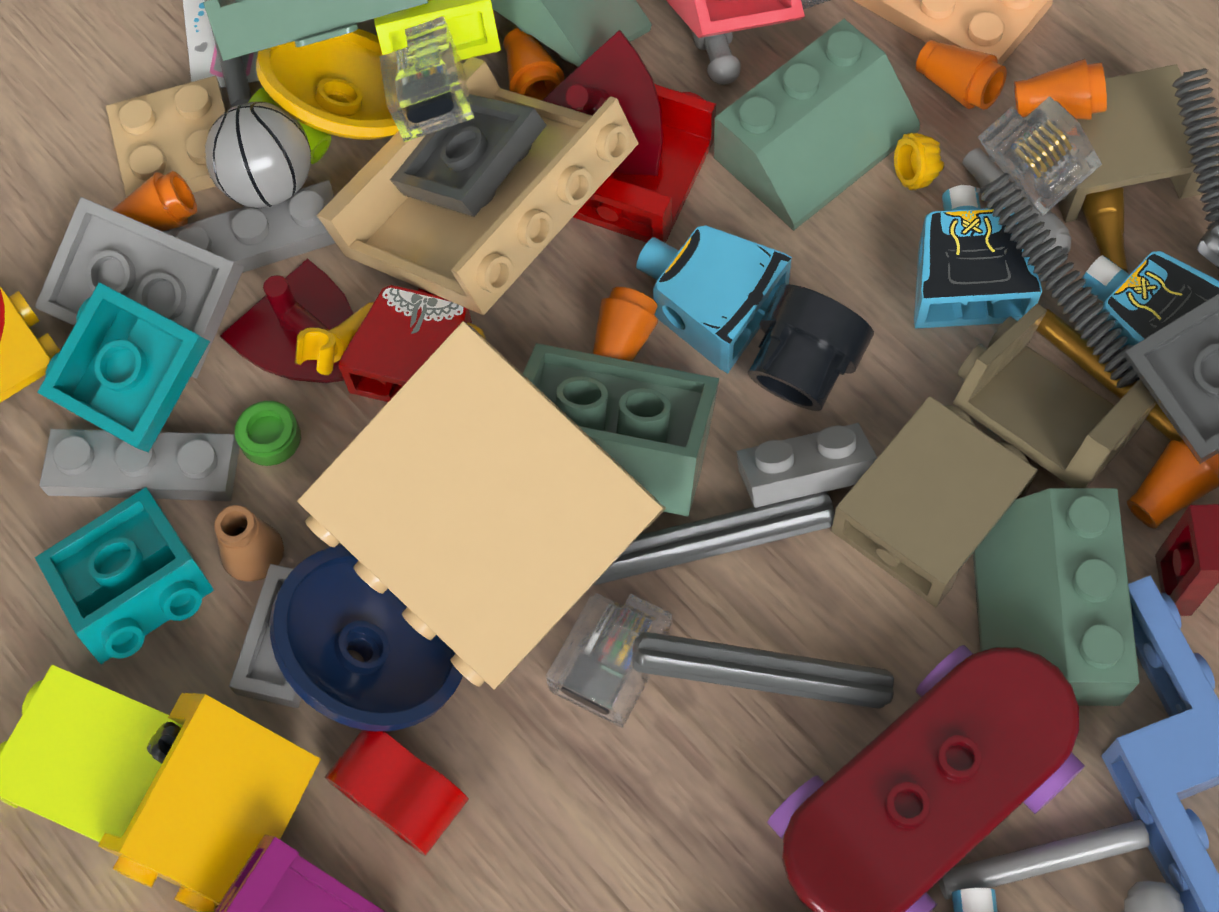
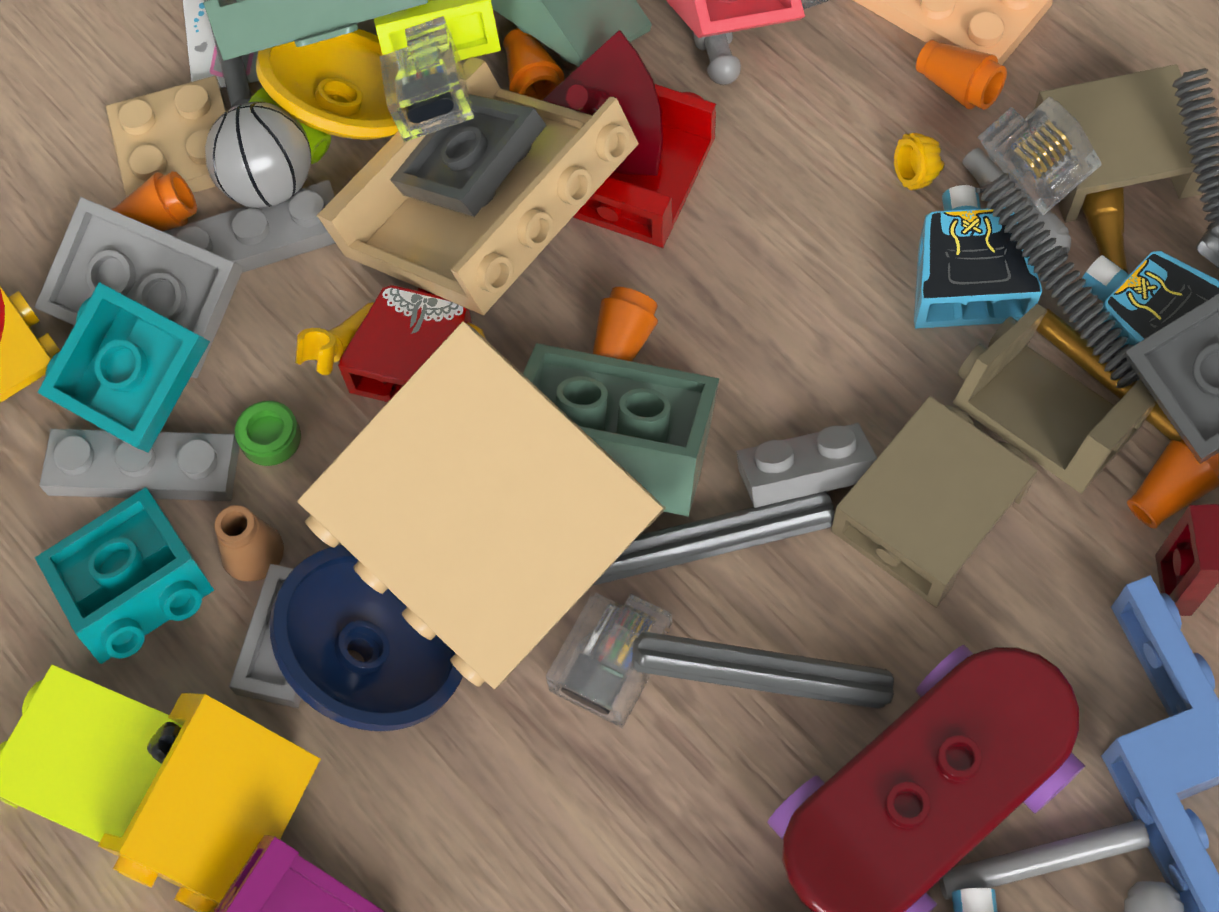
(291, 304): dark red shield -> none
(397, 789): red axle -> none
(714, 289): medium azure torso -> none
(807, 346): black piece -> none
(815, 124): sand green slope -> none
(1060, 588): sand green slope -> none
(1074, 86): orange cone -> none

